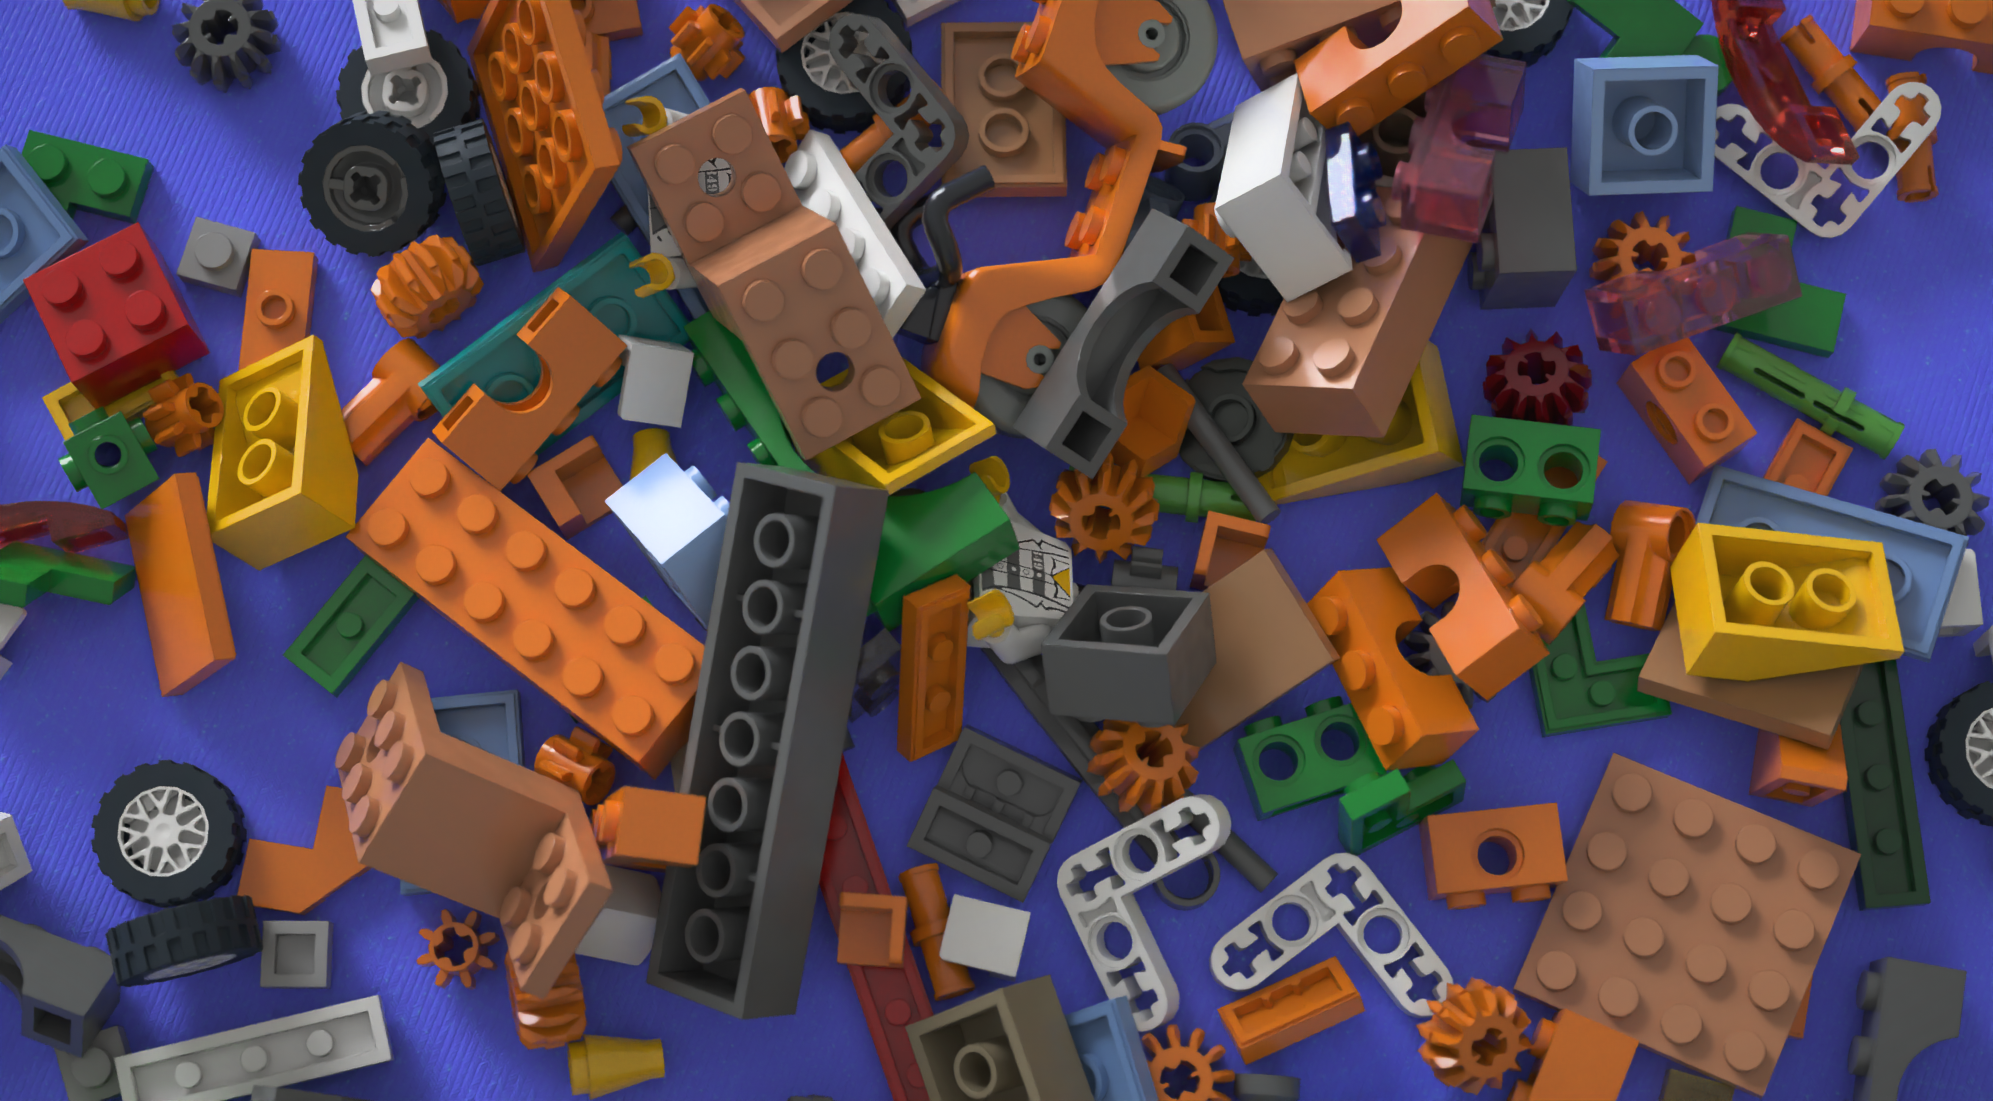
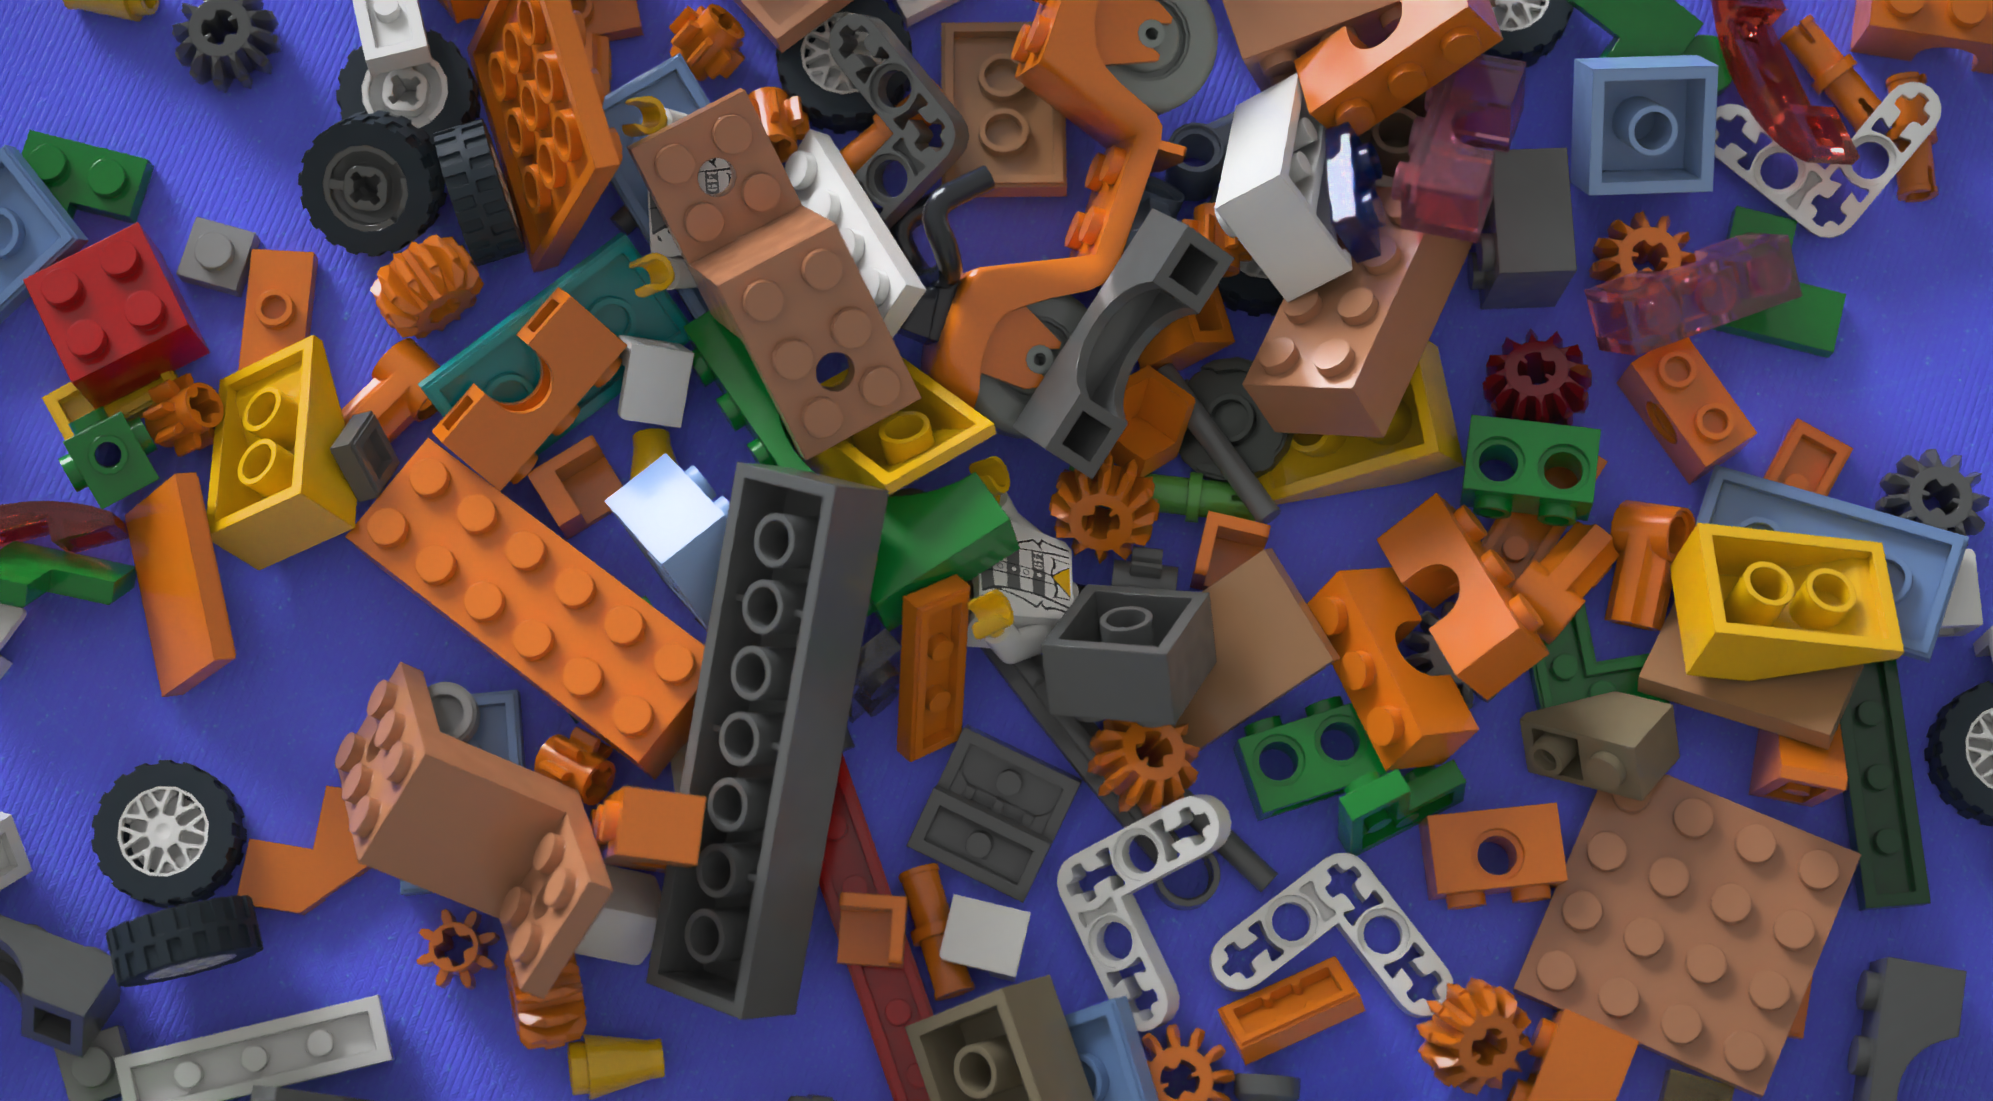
(296, 955): light grey plate -> none
(351, 626): green plate -> none
(365, 456): none -> dark grey tile
(455, 710): none -> light grey tile
(1603, 743): none -> dark tan slope
(1811, 396): bright green pin -> none

